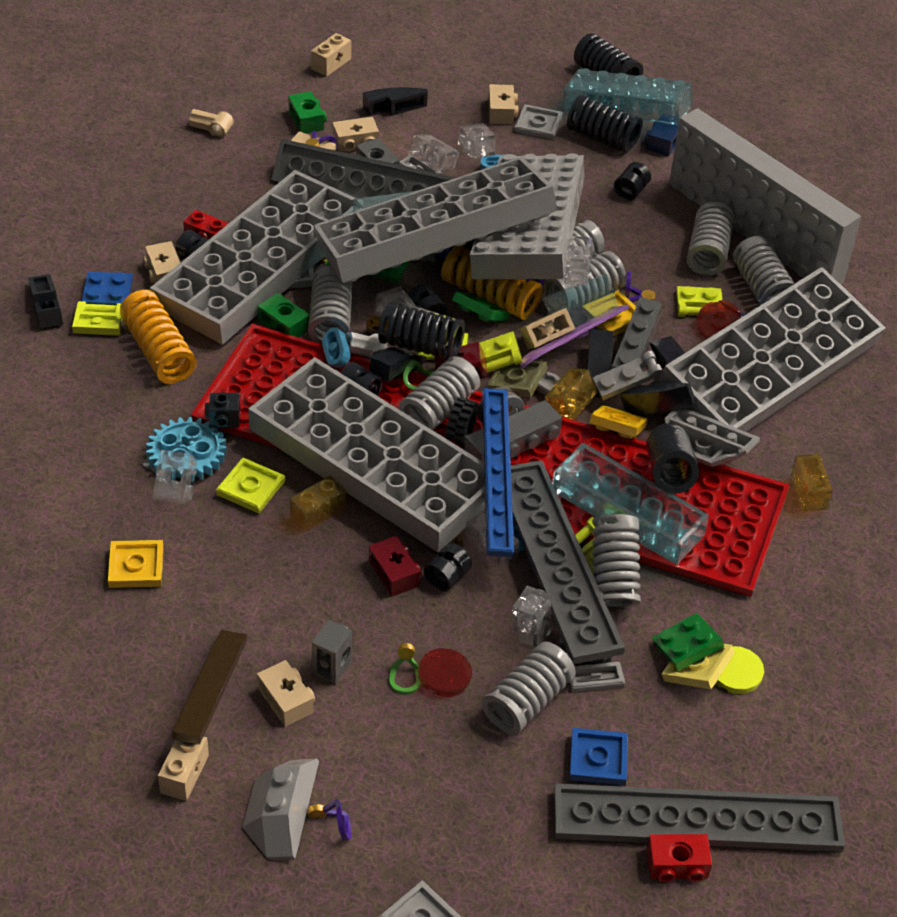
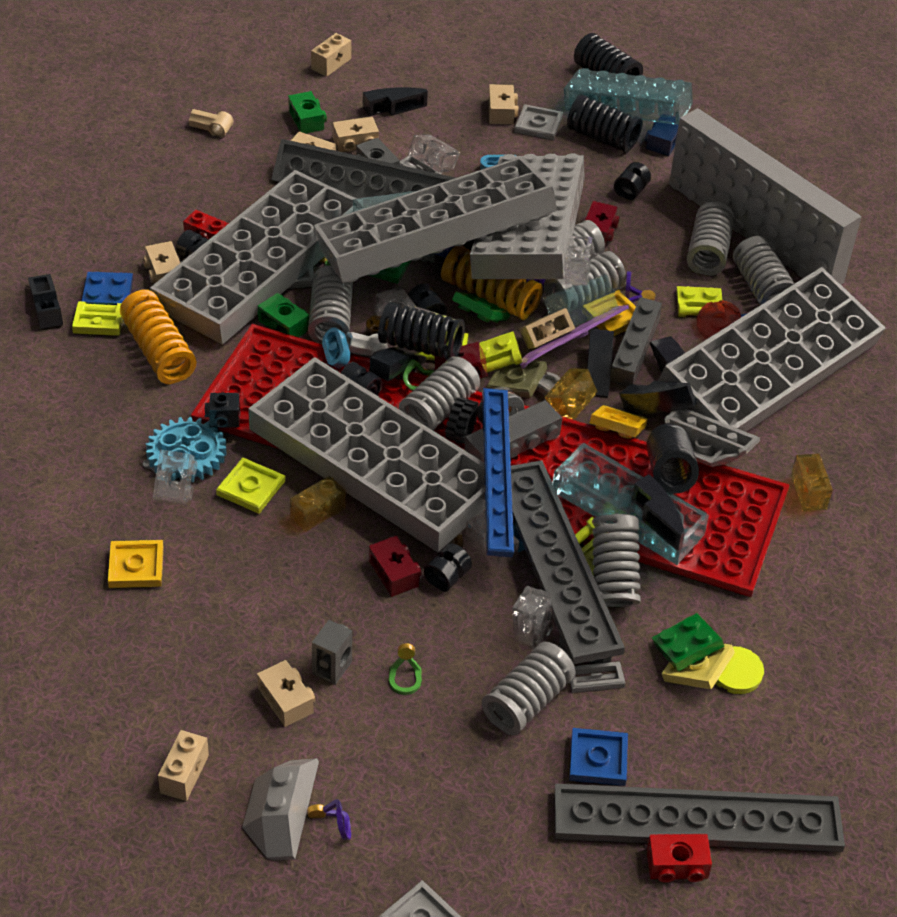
(209, 687): dark brown tile -> none
(315, 142): dark purple piece -> none
(445, 672): clear red tile -> none
(477, 140): clear brick -> none
(605, 218): none -> dark red brick
(627, 376): light grey plate -> none
(659, 511): none -> black slope

